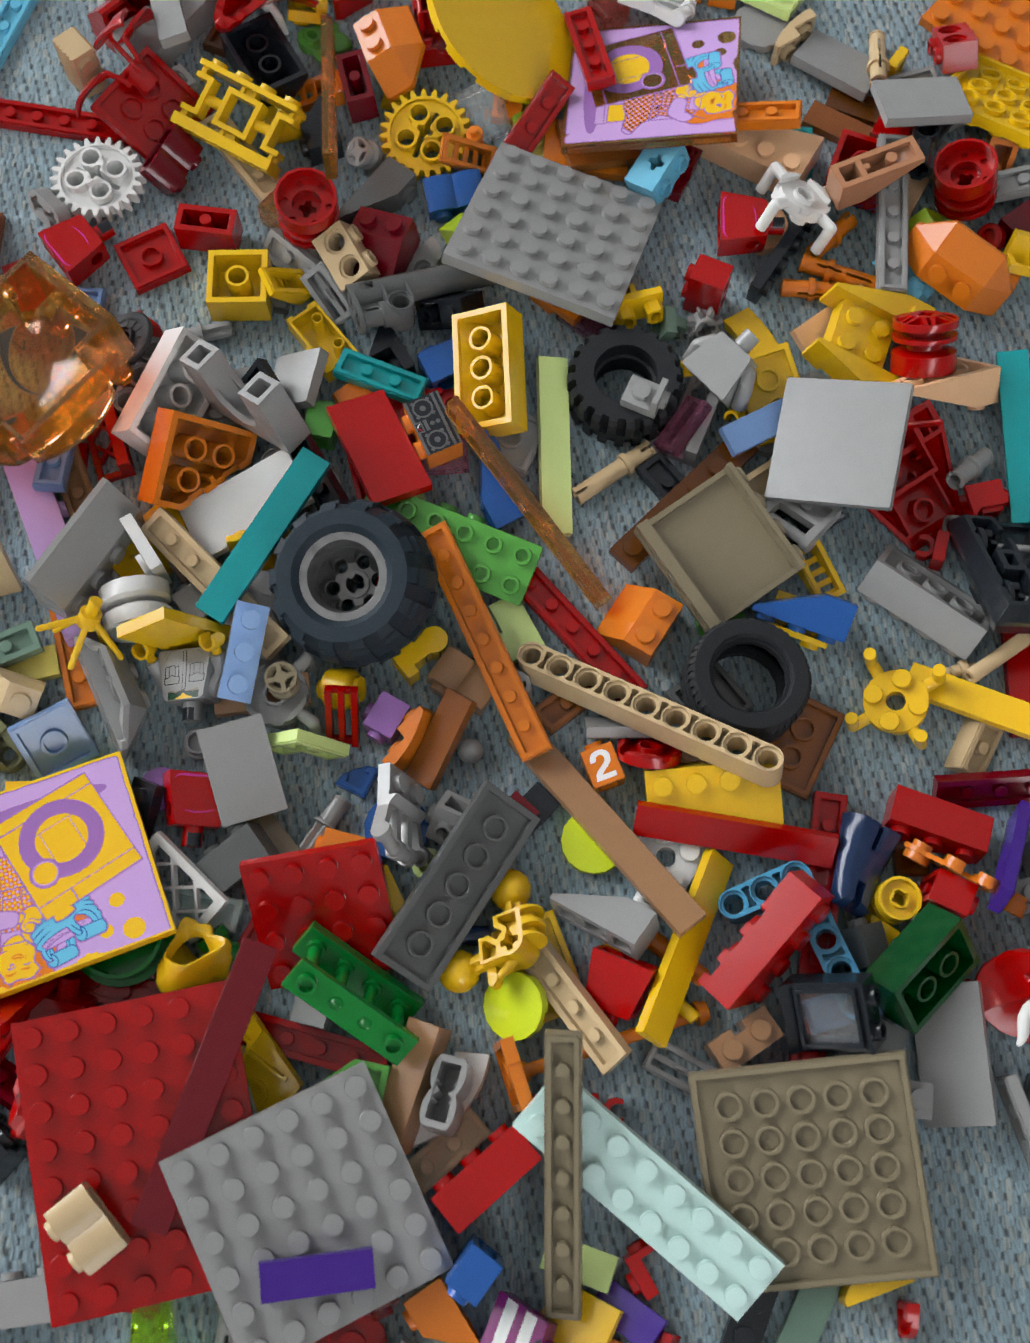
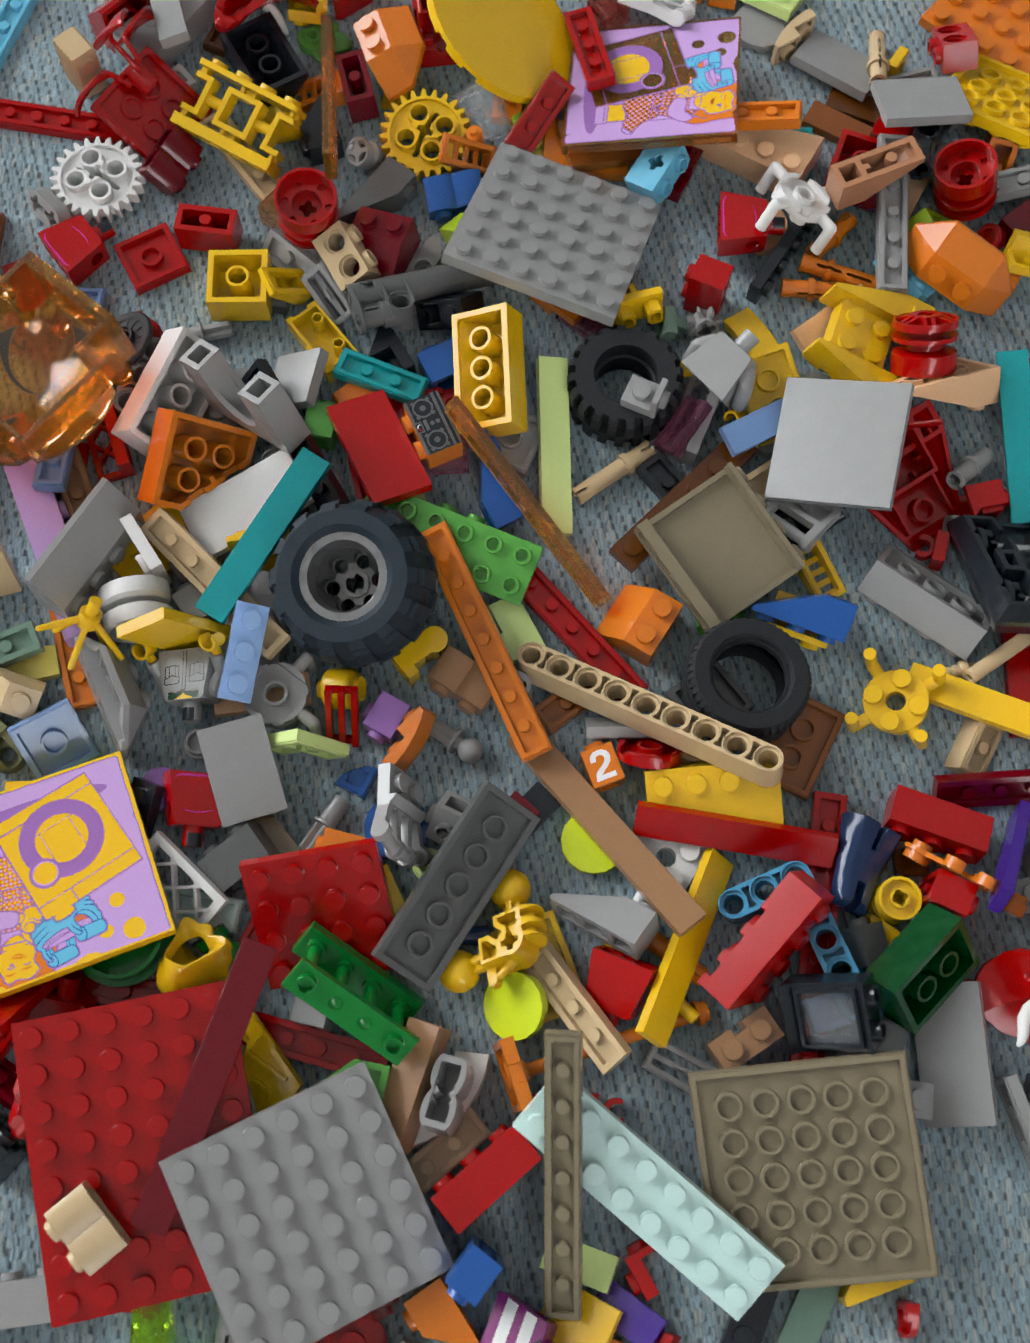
(279, 674): dark tan wheel -> none
(316, 1275): dark purple tile -> none
(441, 739): dark orange tile -> none

